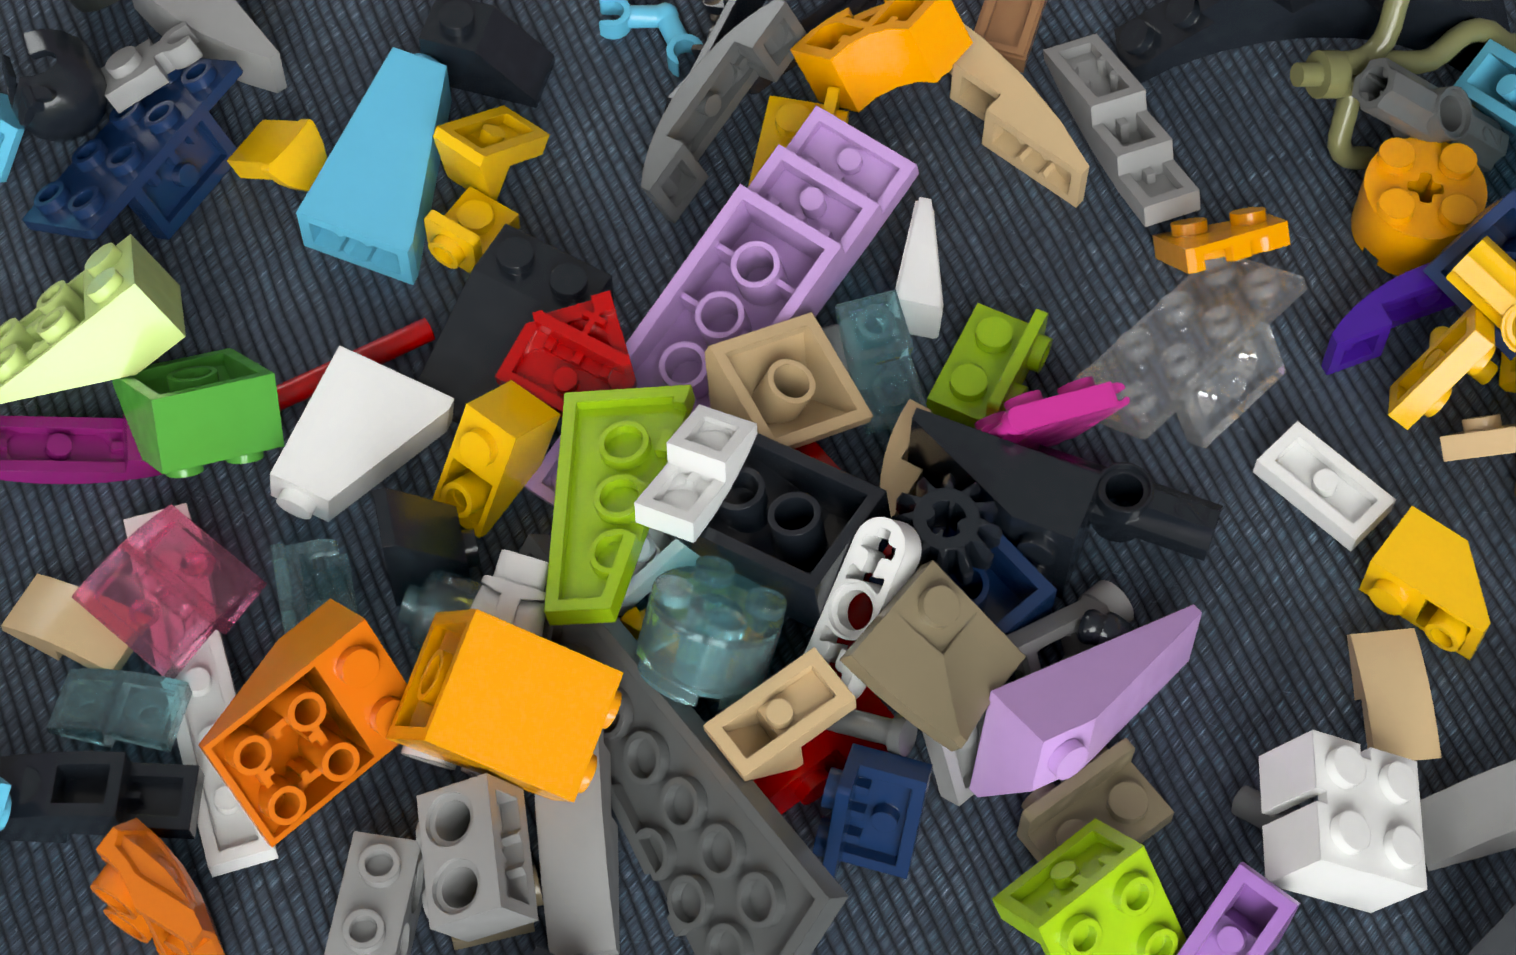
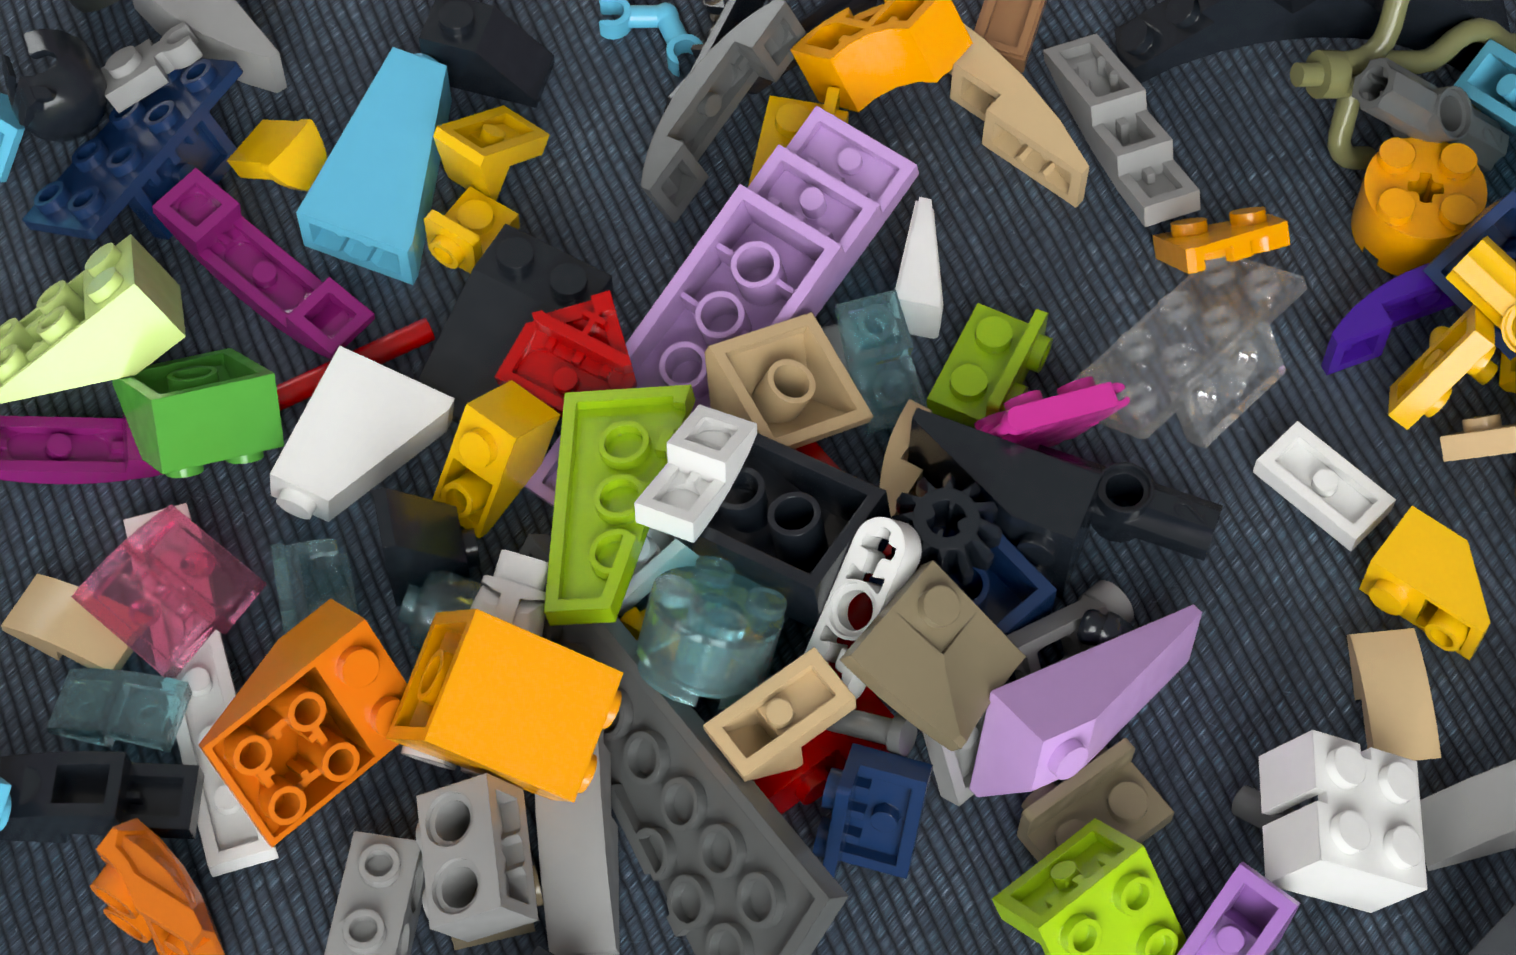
(258, 269): none -> magenta slope

